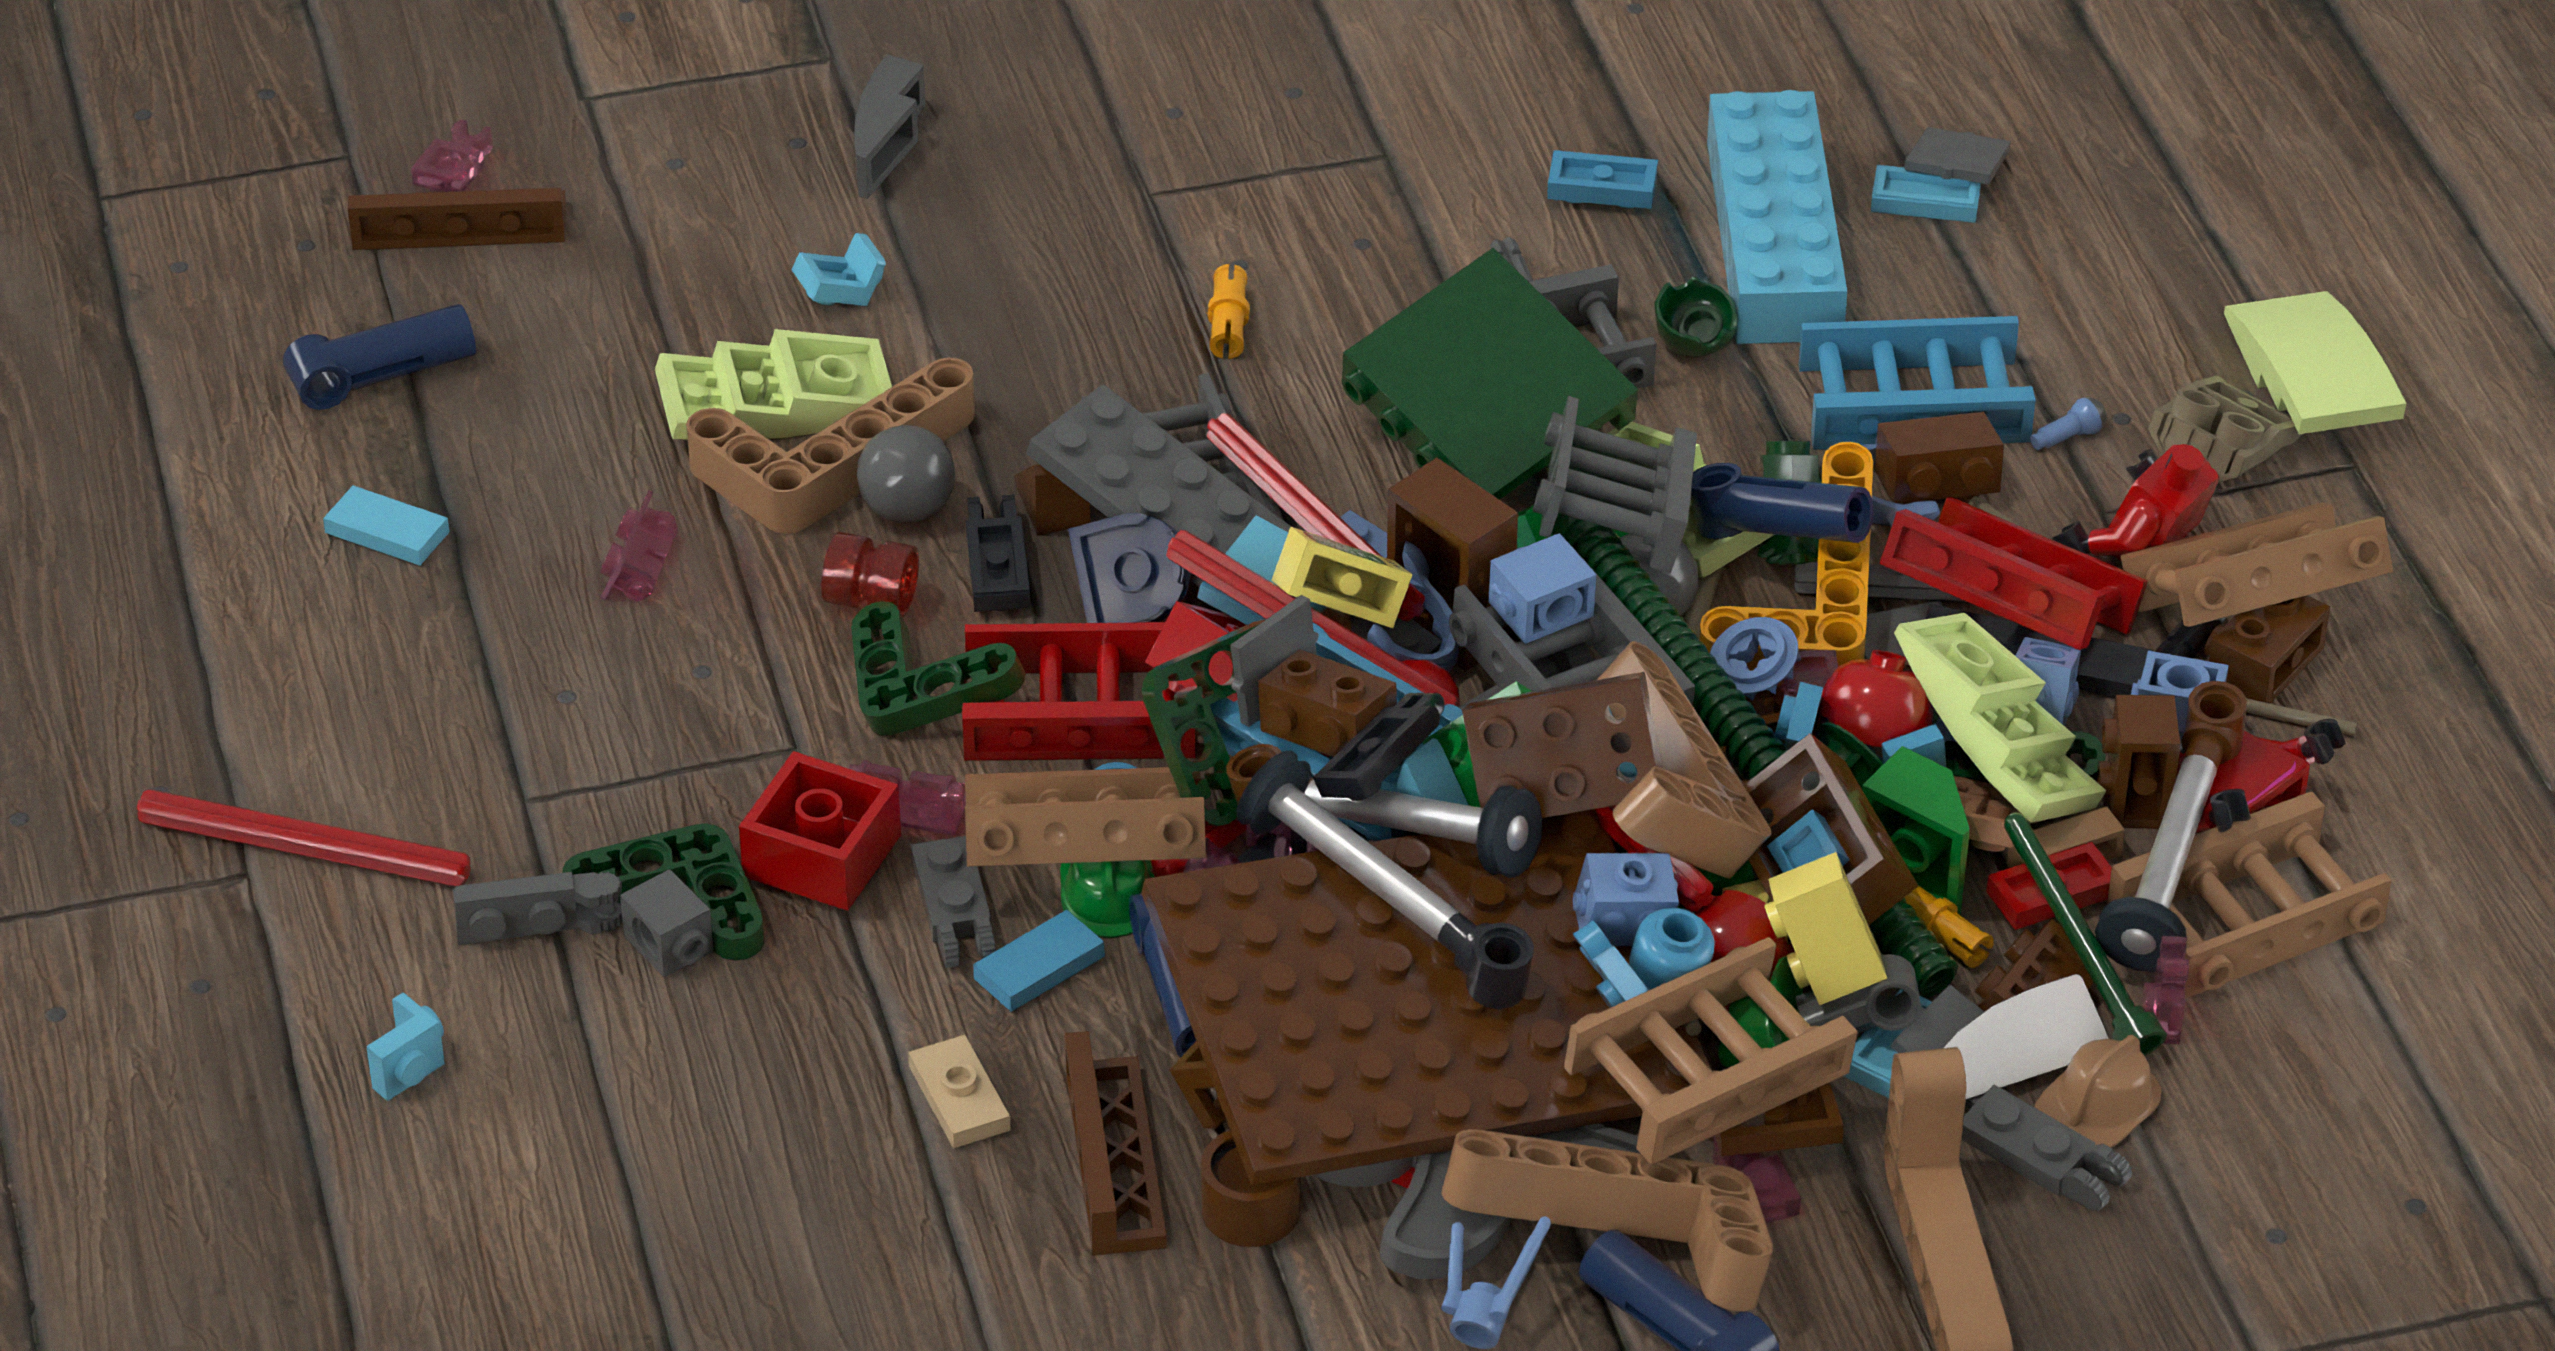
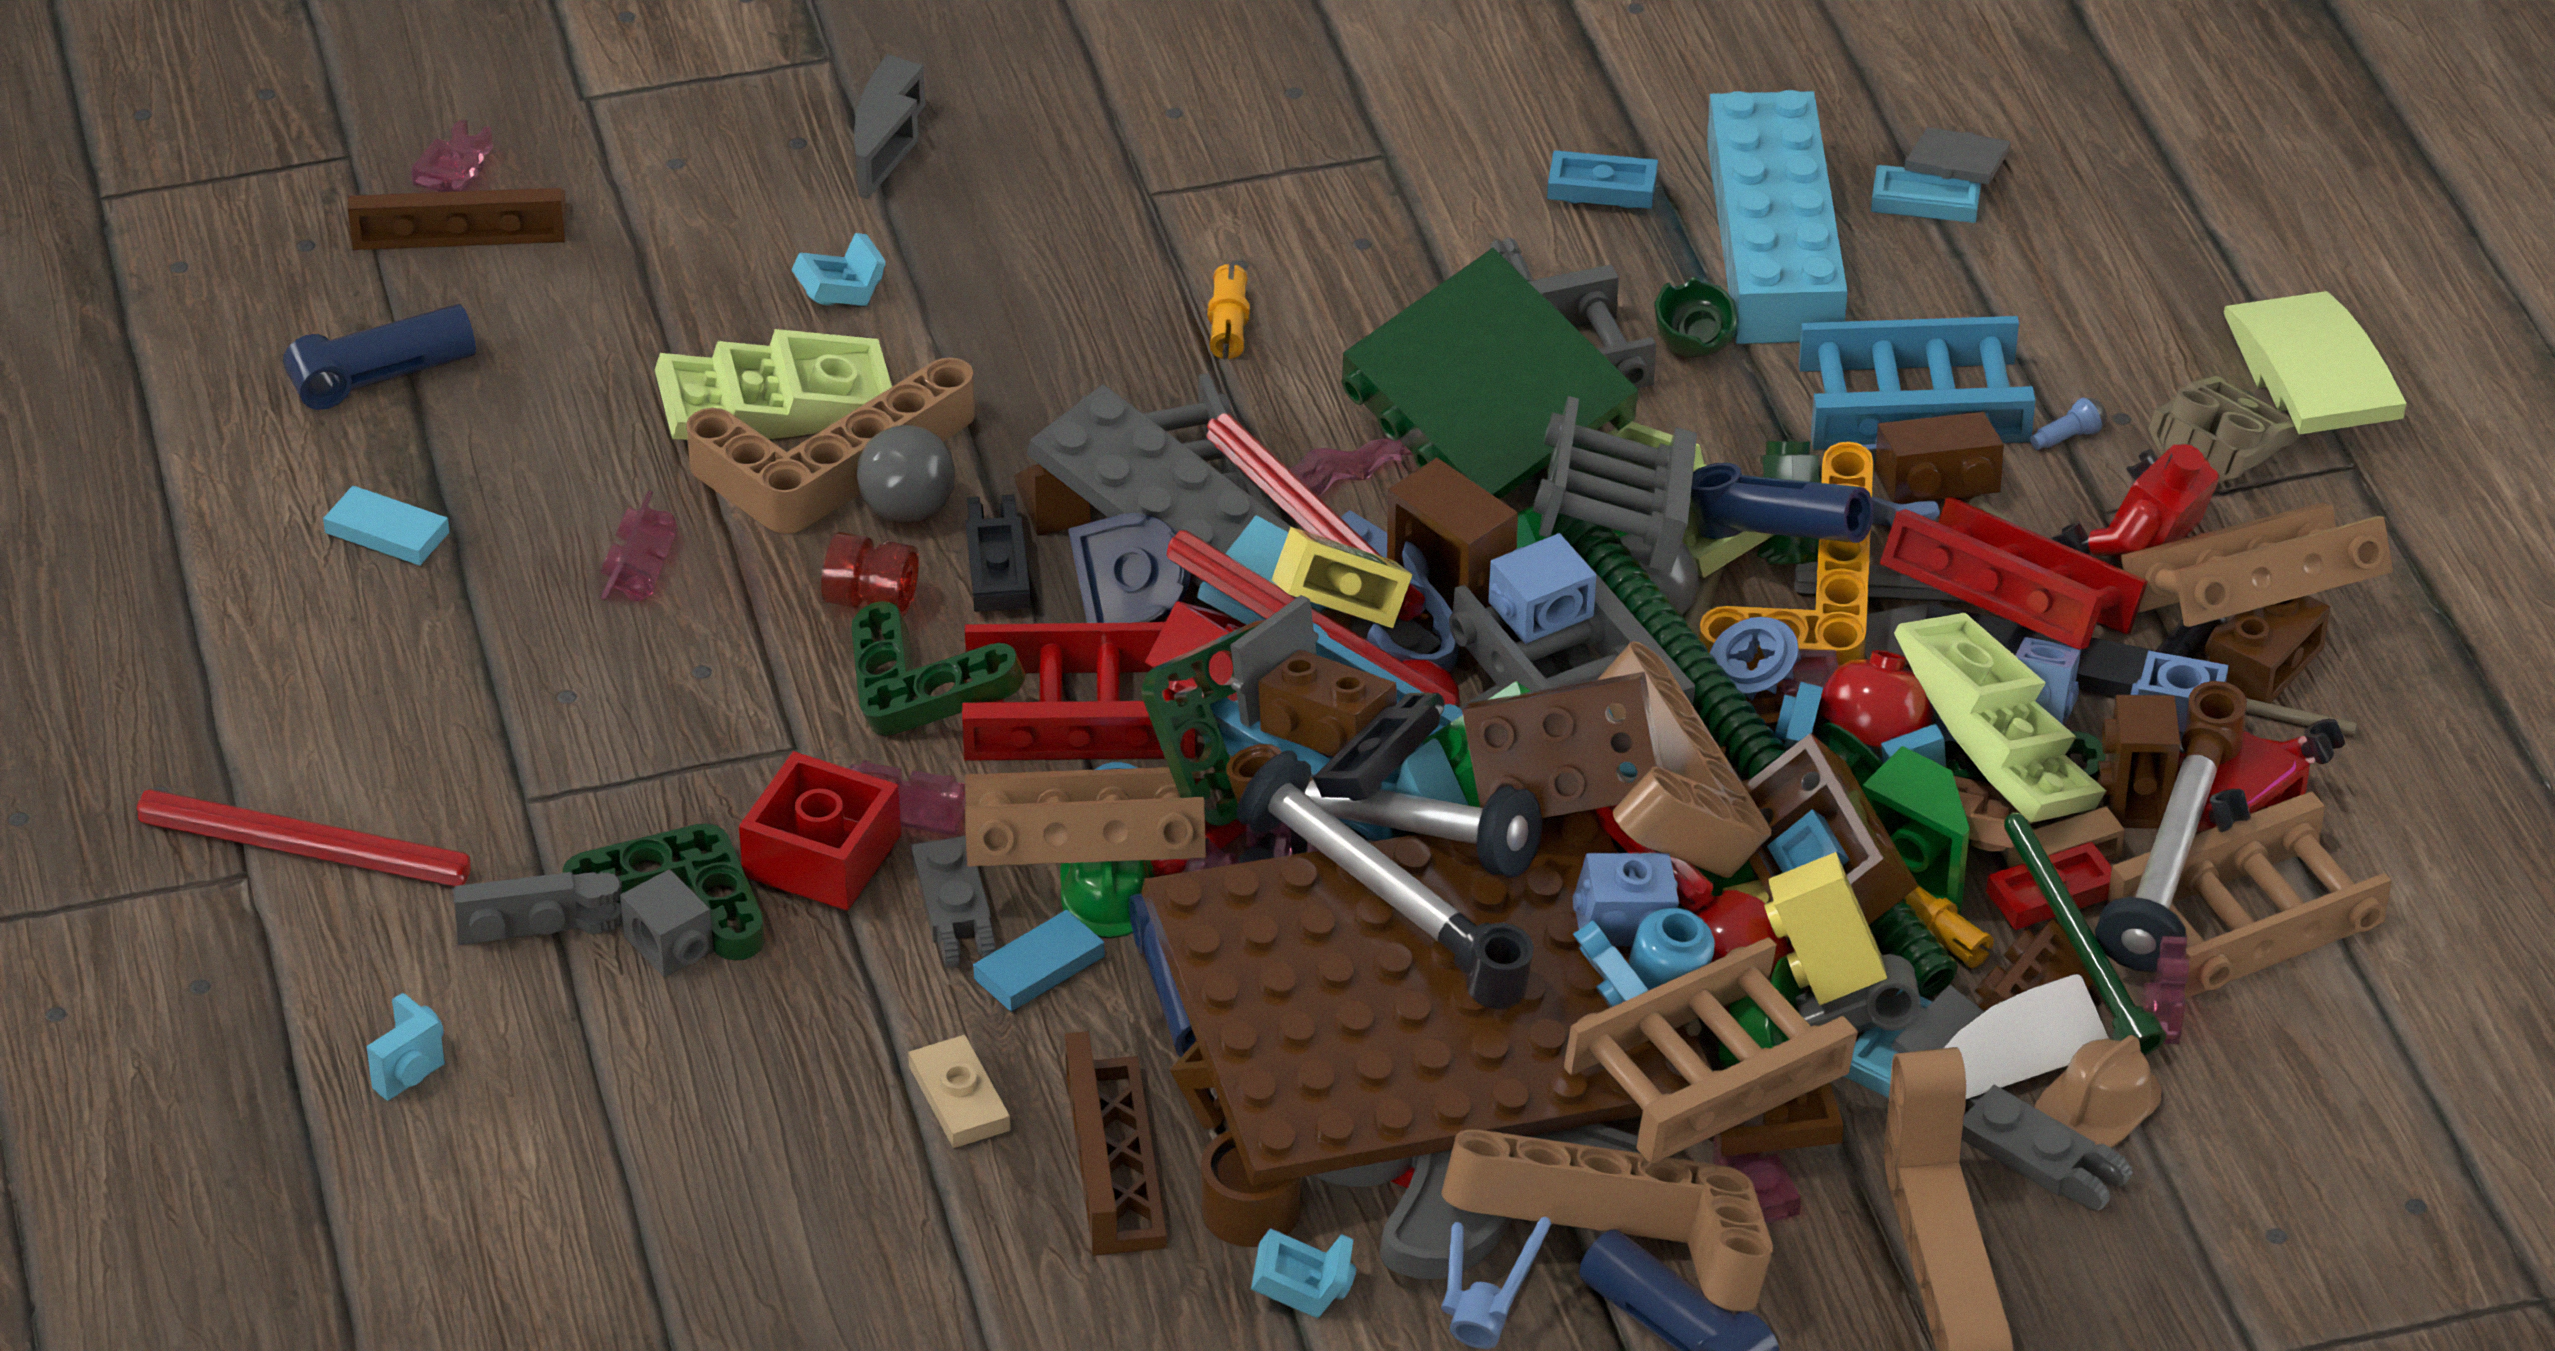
(1303, 1274): none -> medium azure bracket
(1325, 465): none -> clear pink hair

